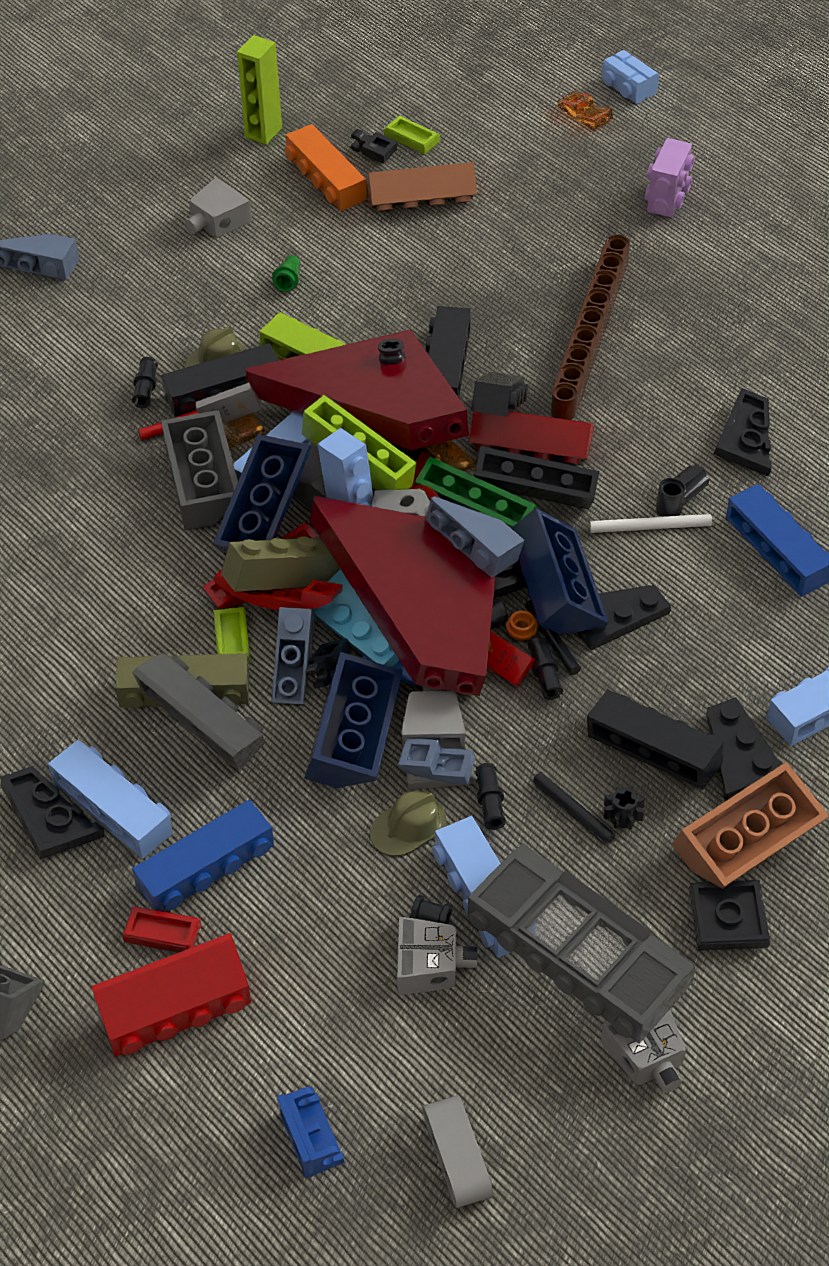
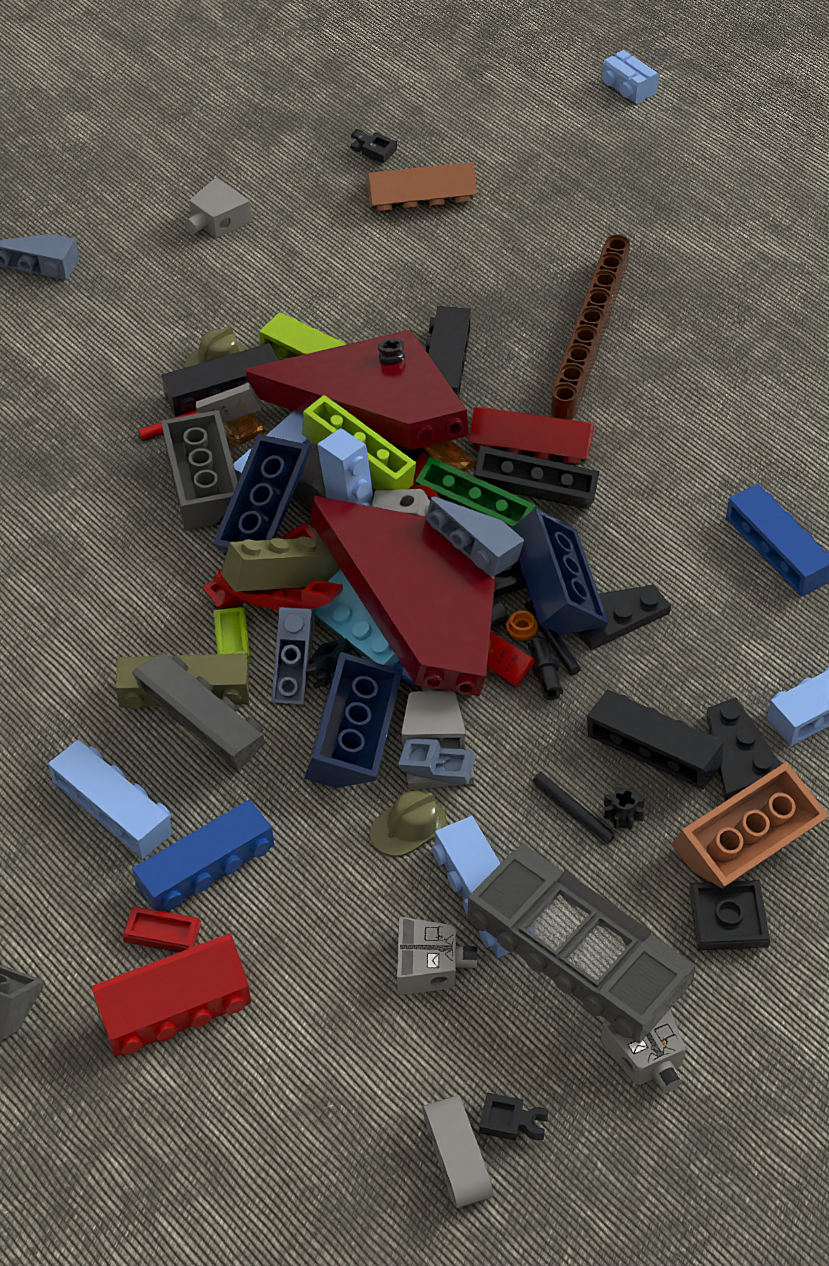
(47, 816): black wing -> none
(144, 382): black pin -> none
(259, 89): lime brick -> none
(287, 274): green cone -> none
(309, 1131): blue hinge -> none
(326, 167): orange brick -> none
(412, 134): lime tile -> none
(431, 911): black bush -> none
(490, 796): black pin -> none
(499, 394): black brick -> none
(505, 1117): none -> black plate
(582, 109): clear orange slope -> none
(650, 523): white bar -> none
(669, 177): lavender brick -> none
(677, 491): black piece -> none
(746, 433): black wing -> none

